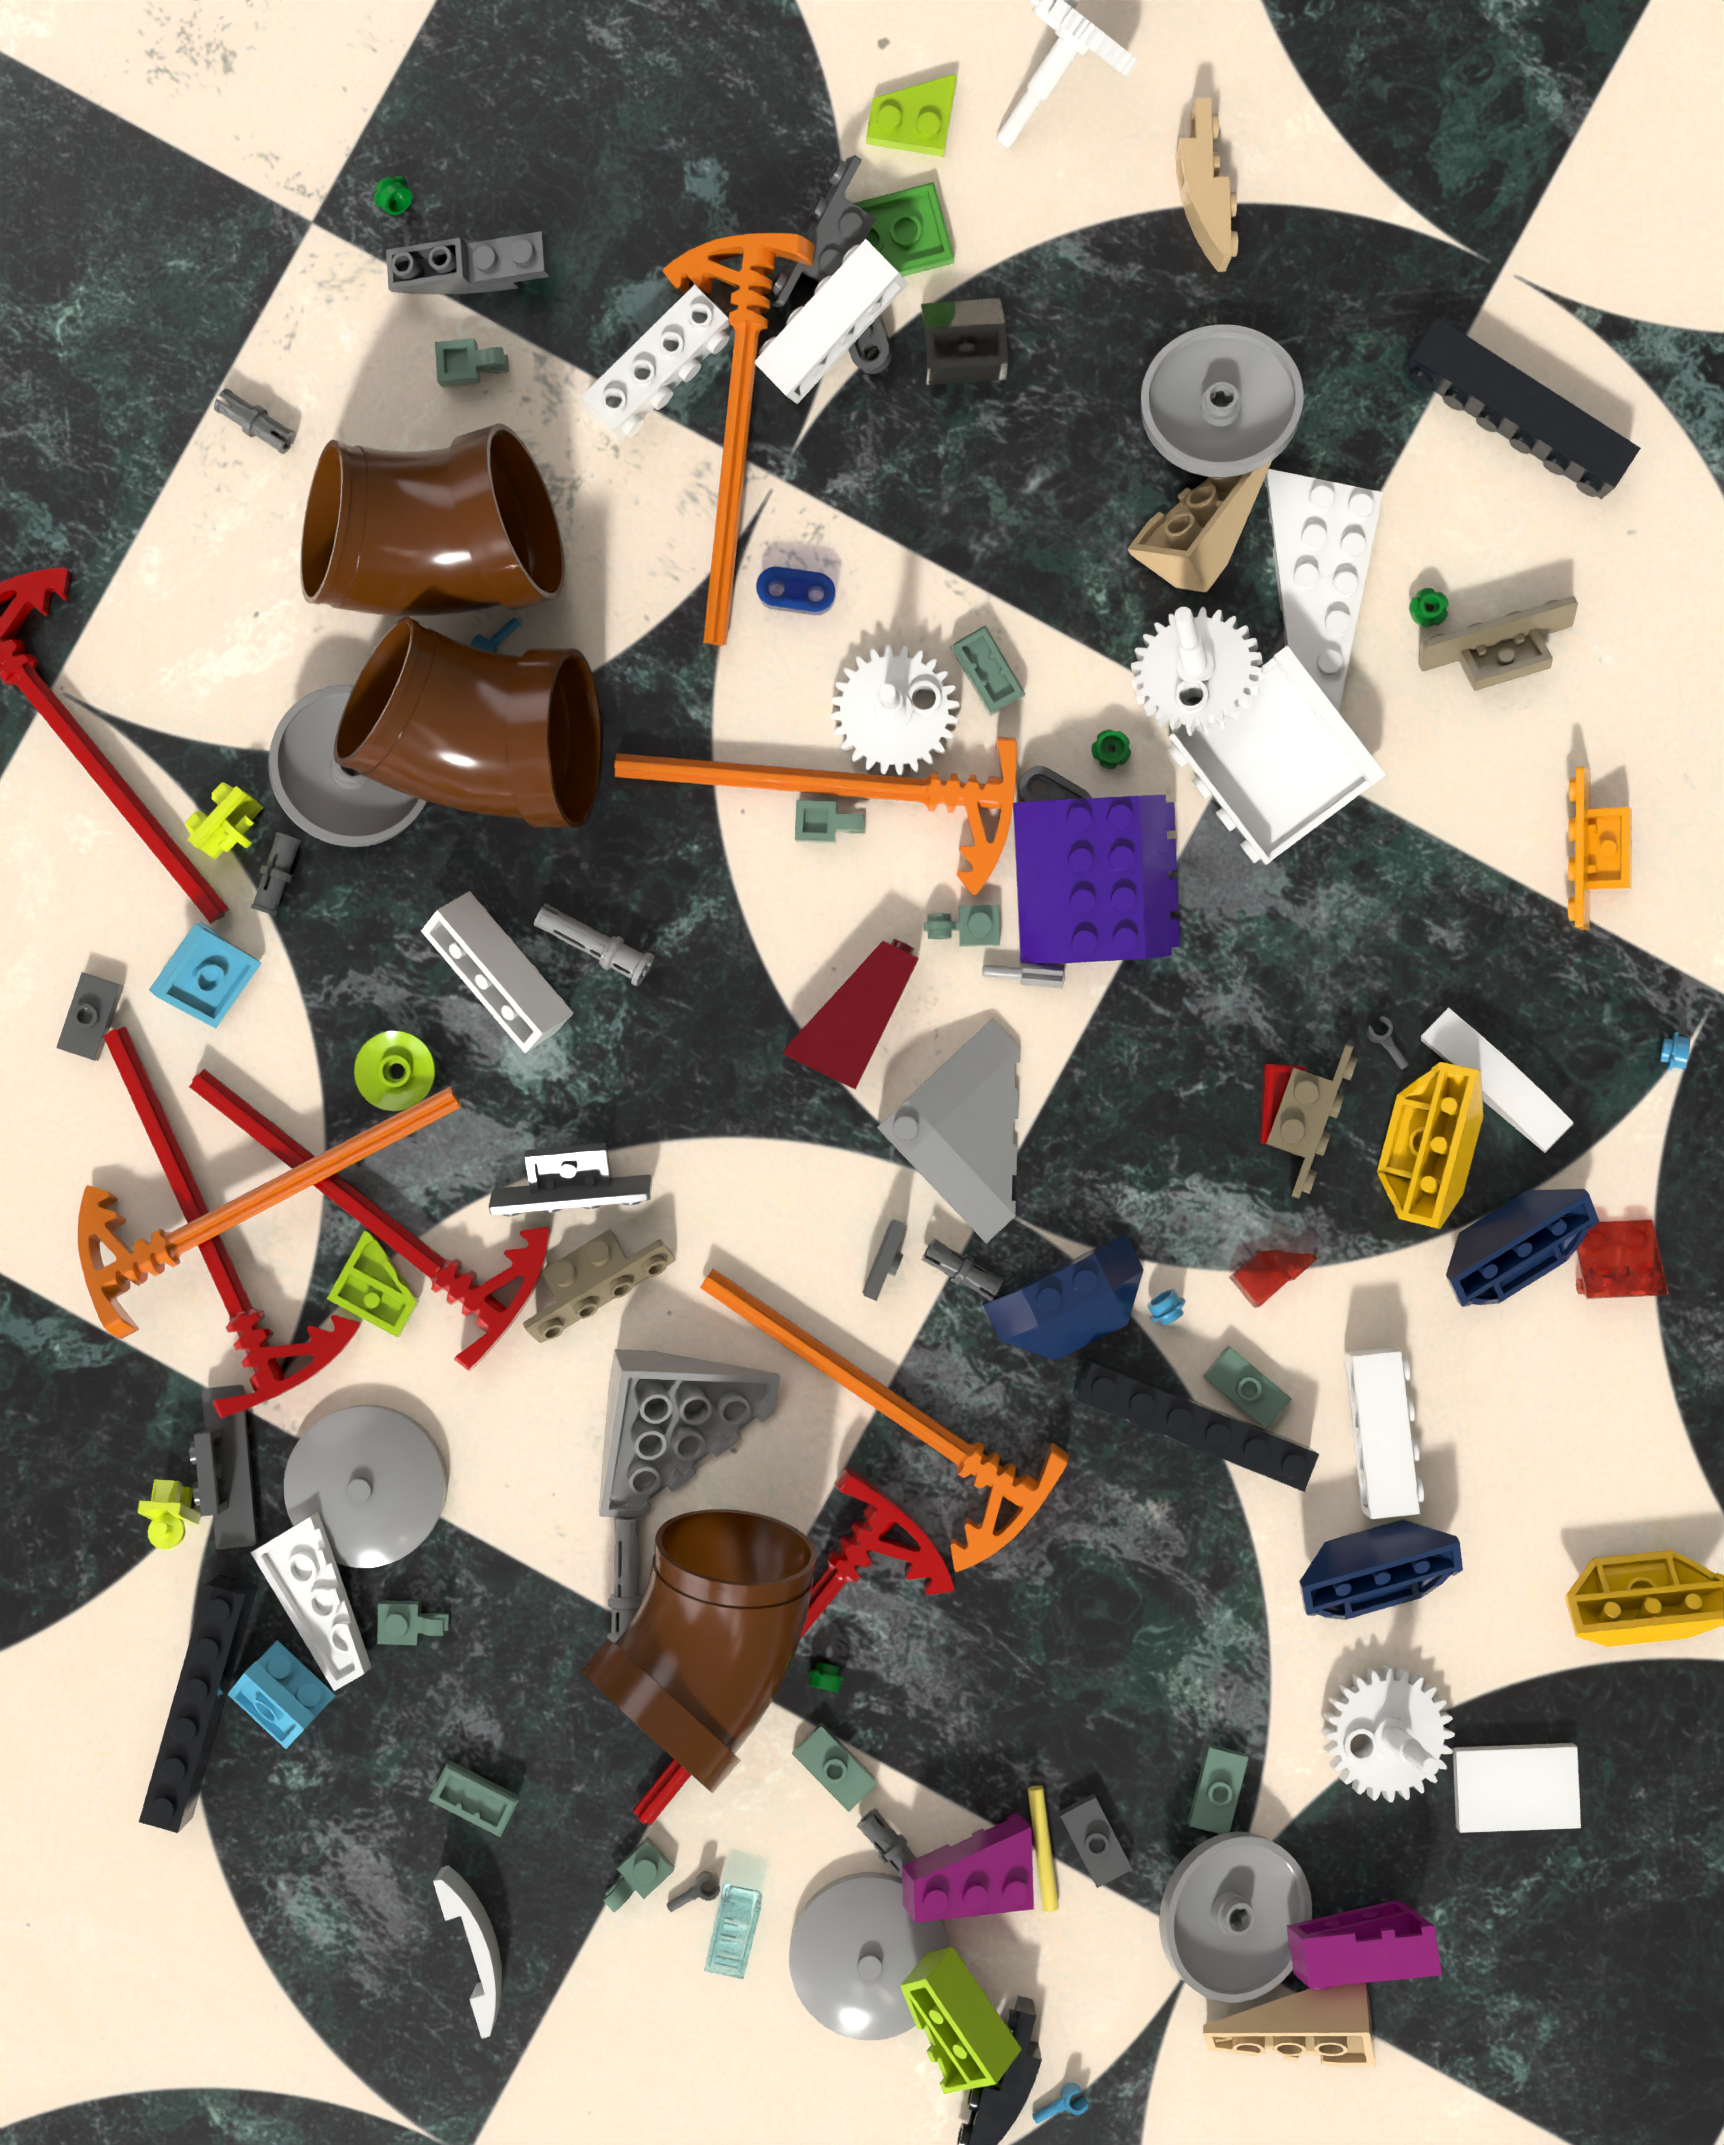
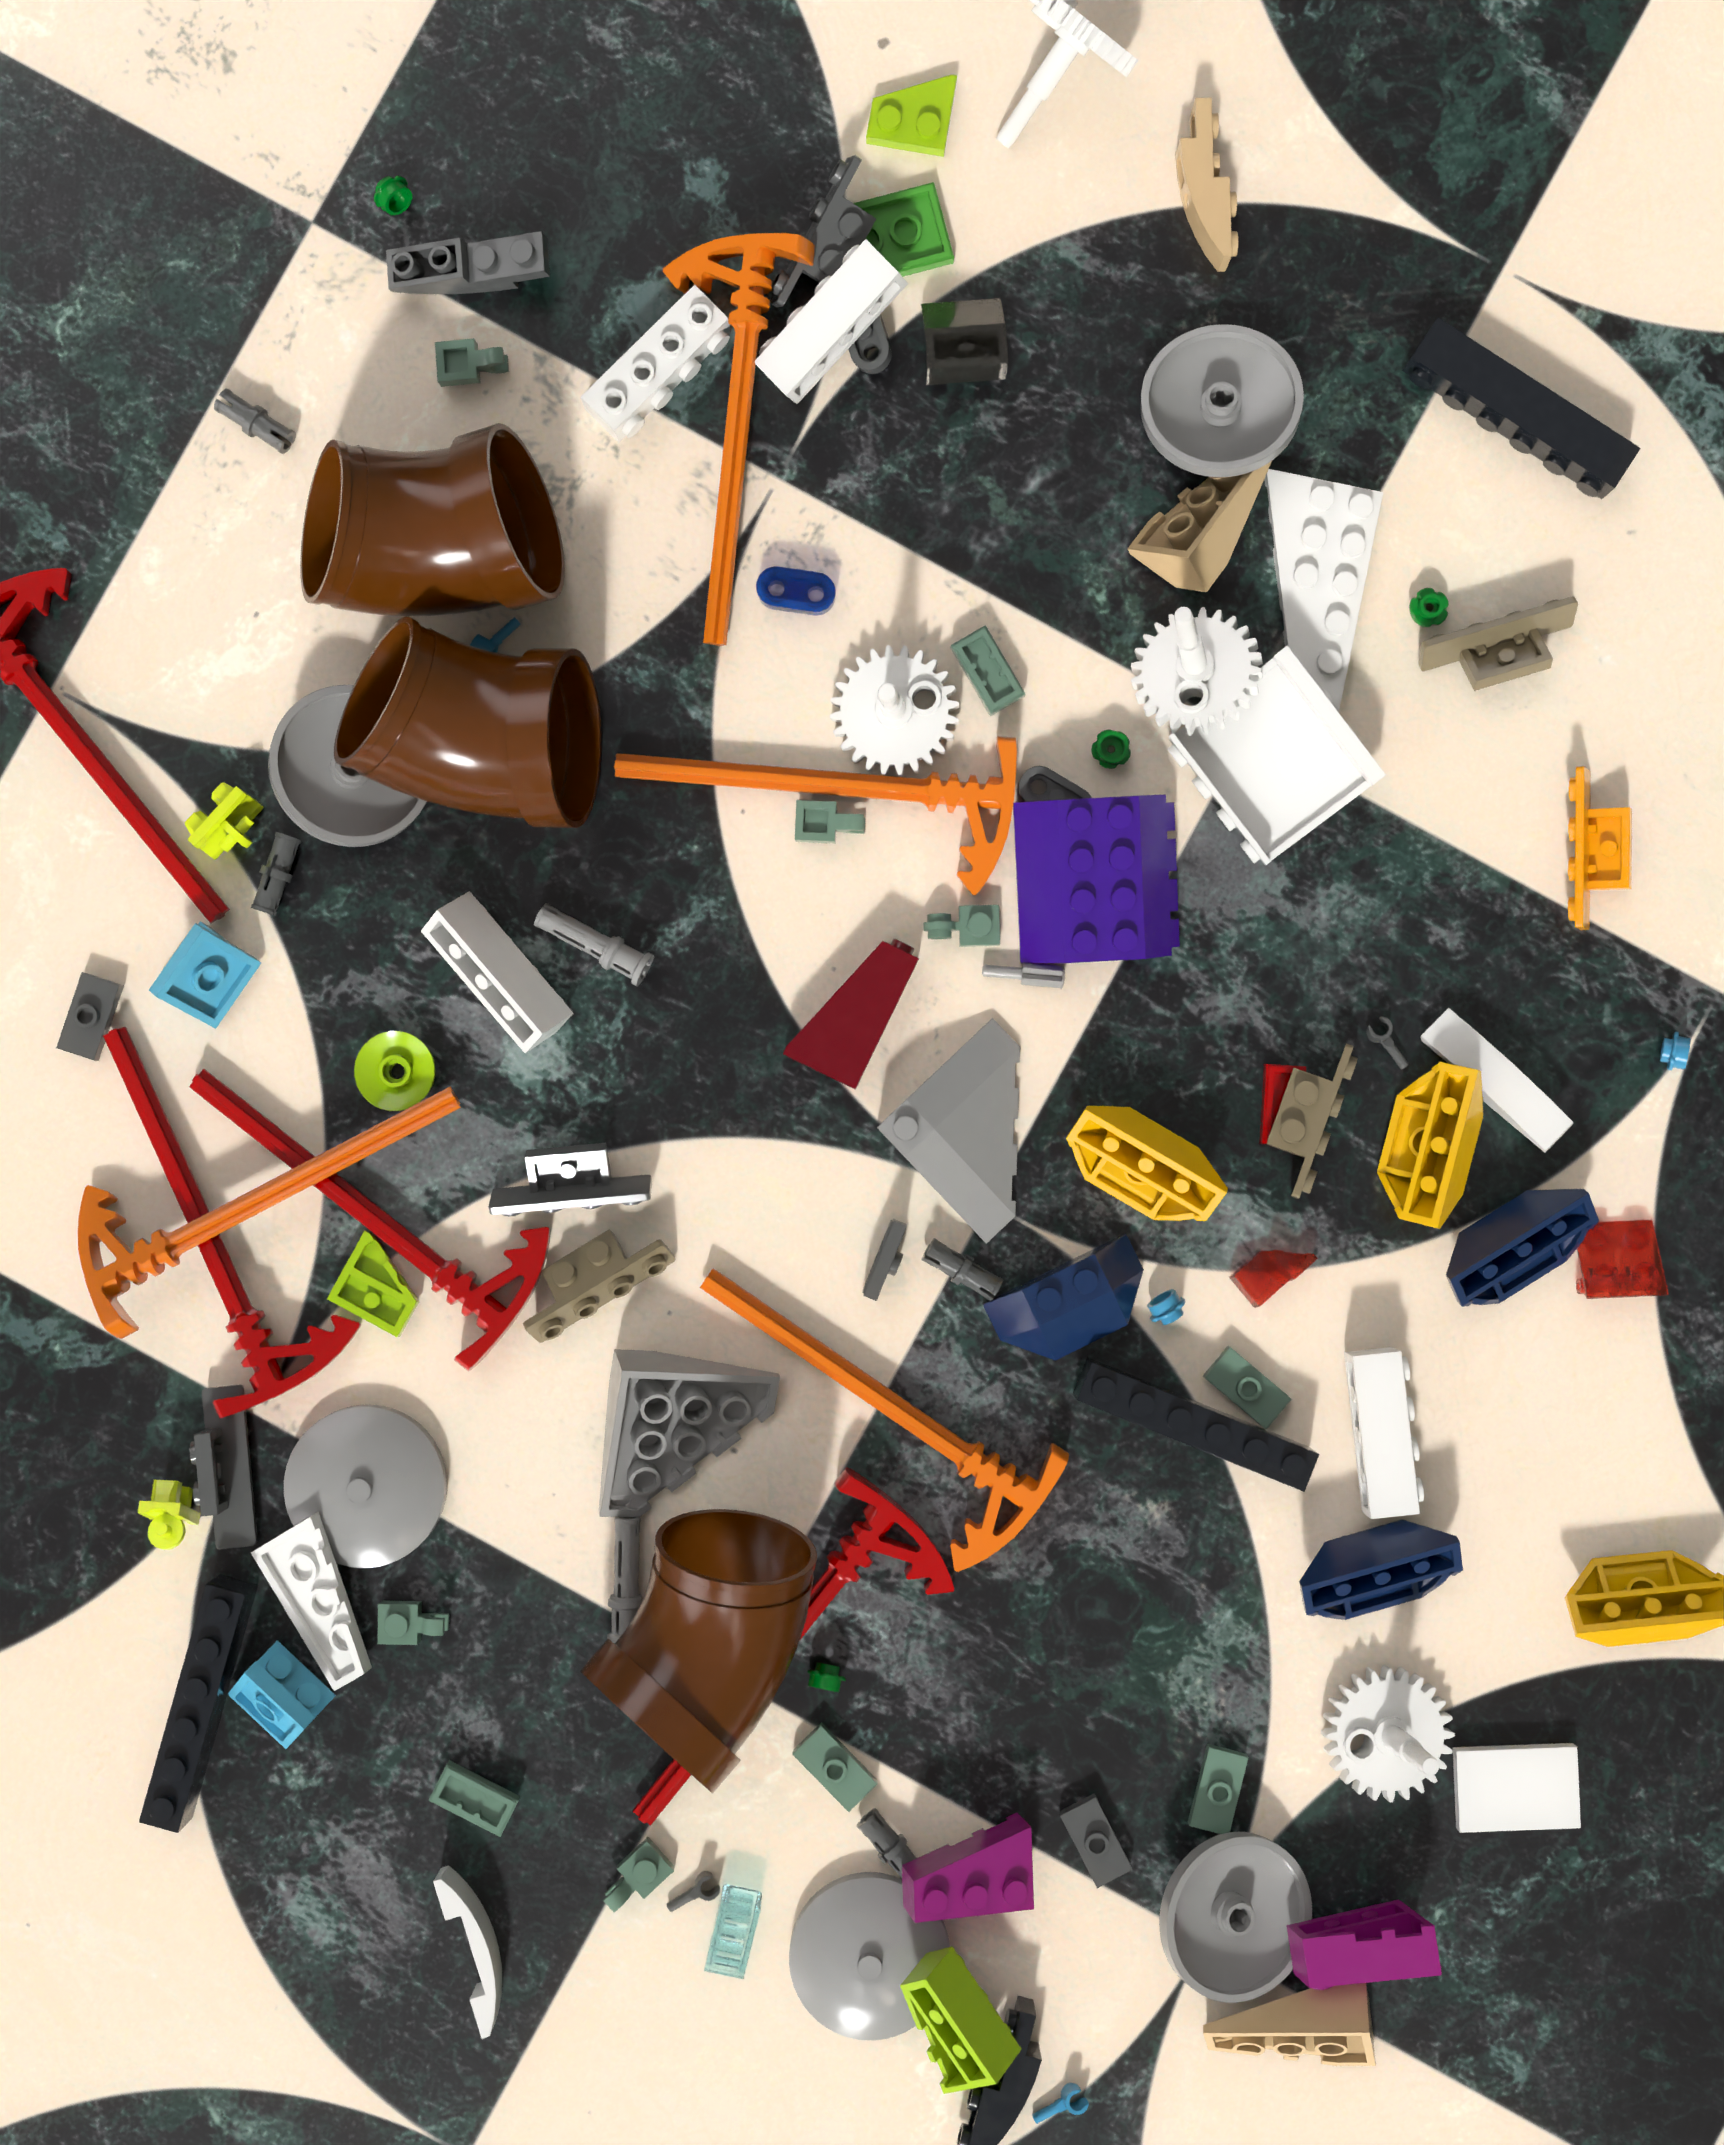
(1043, 1848): light yellow bar -> none
(1145, 1164): none -> yellow wedge

